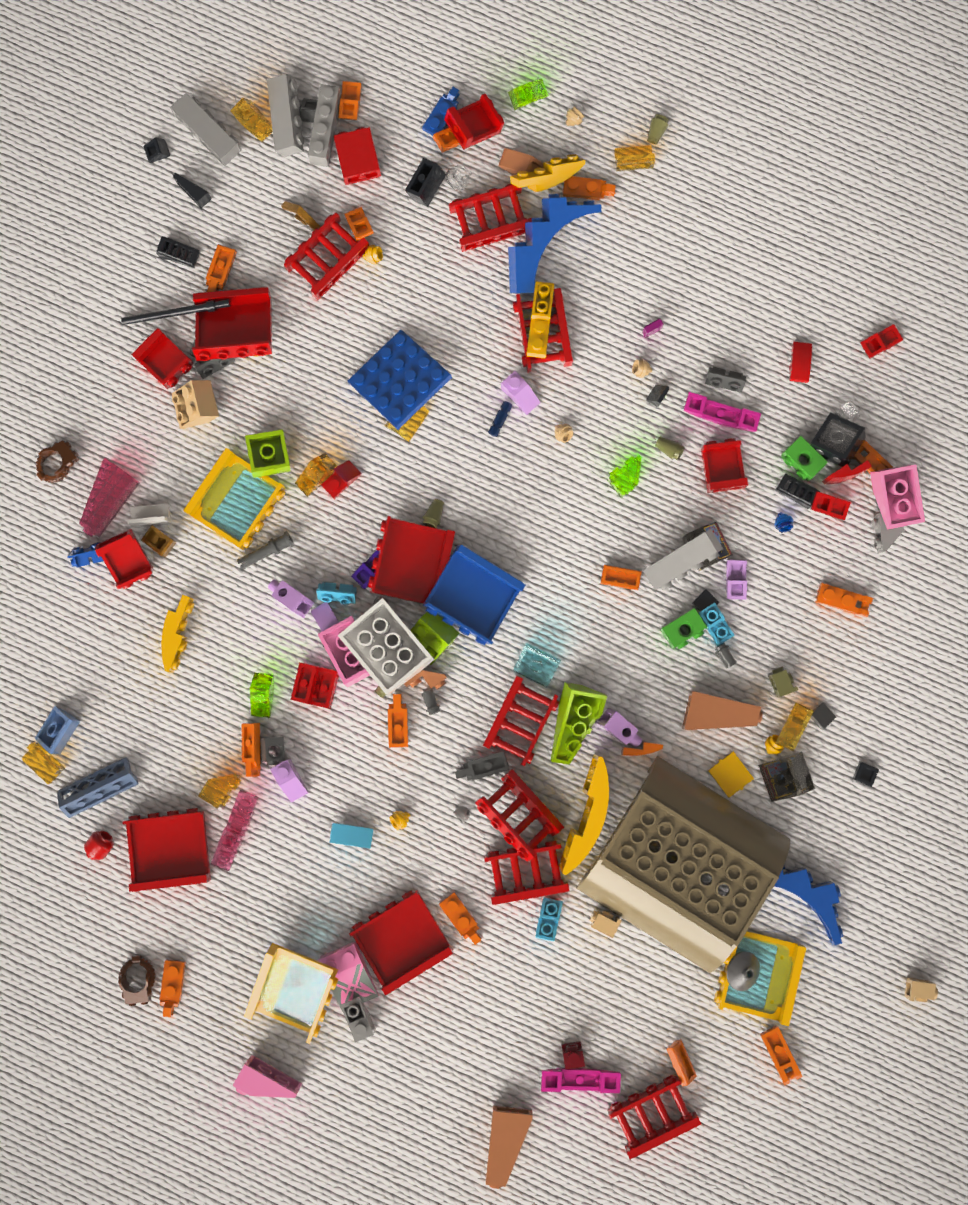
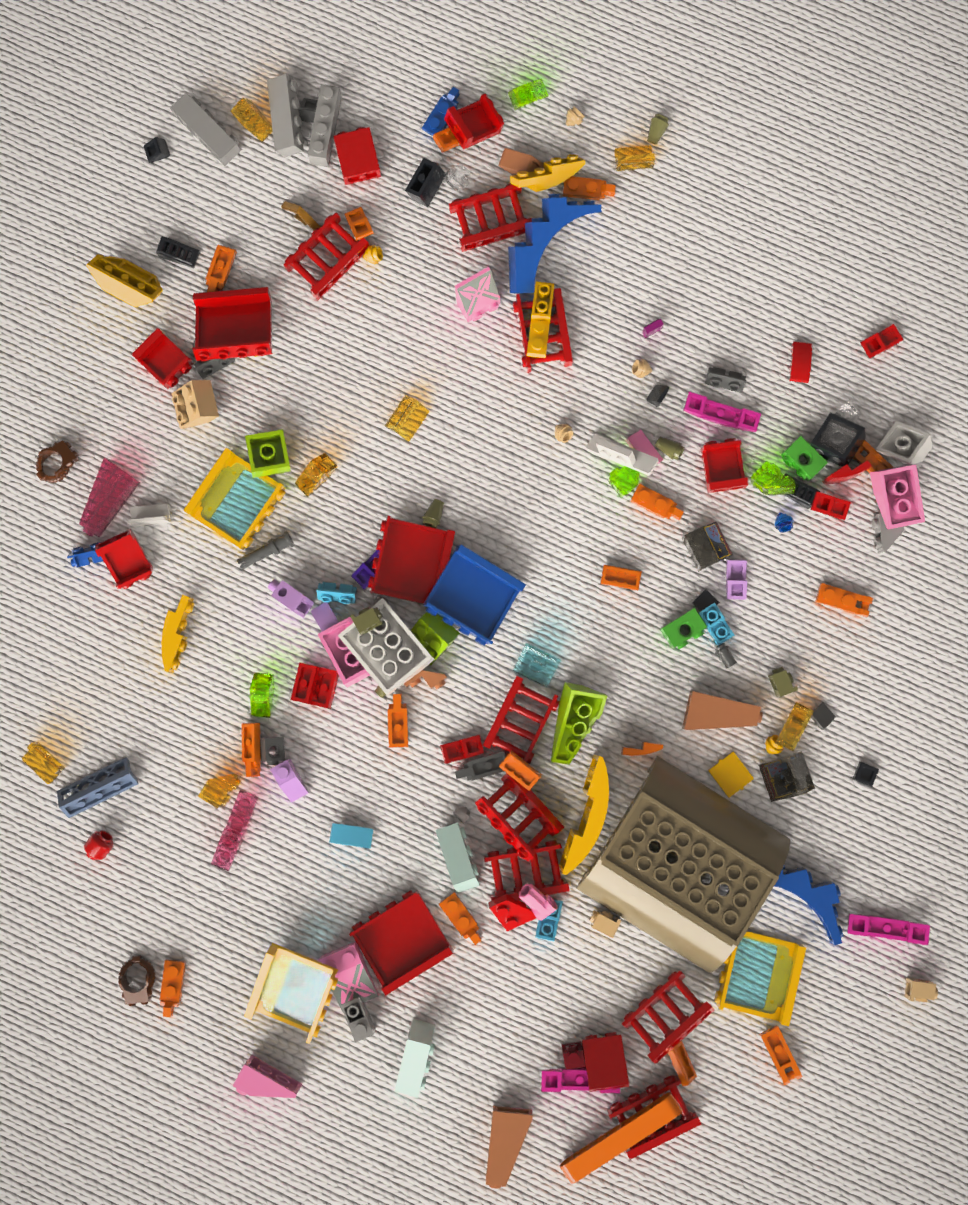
(57, 730): medium blue slope -> none
(125, 280): none -> yellow wedge
(158, 541): pearl gold slope -> none
(167, 850): red panel -> none
(196, 193): black slope -> none
(209, 306): black bar -> none
(341, 479): red slope -> none
(350, 100): orange slope -> none
(367, 619): none -> olive brick
(399, 379): blue plate -> none
(399, 819): yellow plate -> none
(415, 1058): none -> light aqua wedge
(430, 701): dark grey pin -> none
(457, 857): none -> light aqua wedge
(462, 749): none -> red slope
(477, 295): none -> bright pink slope
(500, 419): dark blue axle -> none
(511, 912): none -> wing
(520, 392): lavender slope -> none
(520, 770): none -> orange plate
(540, 904): none -> bright pink piece
(605, 1062): none -> red panel
(615, 723): lavender torso -> none
(621, 1137): none -> orange beam
(622, 454): none -> white bracket
(641, 443): none -> bright pink slope
(656, 503): none -> orange hinge
(672, 1036): none -> red fence
(683, 559): light grey brick -> none
(743, 971): flat silver dish -> none
(771, 481): none -> clear neon green slope
(888, 928): none -> dark pink slope
(905, 444): none -> white slope

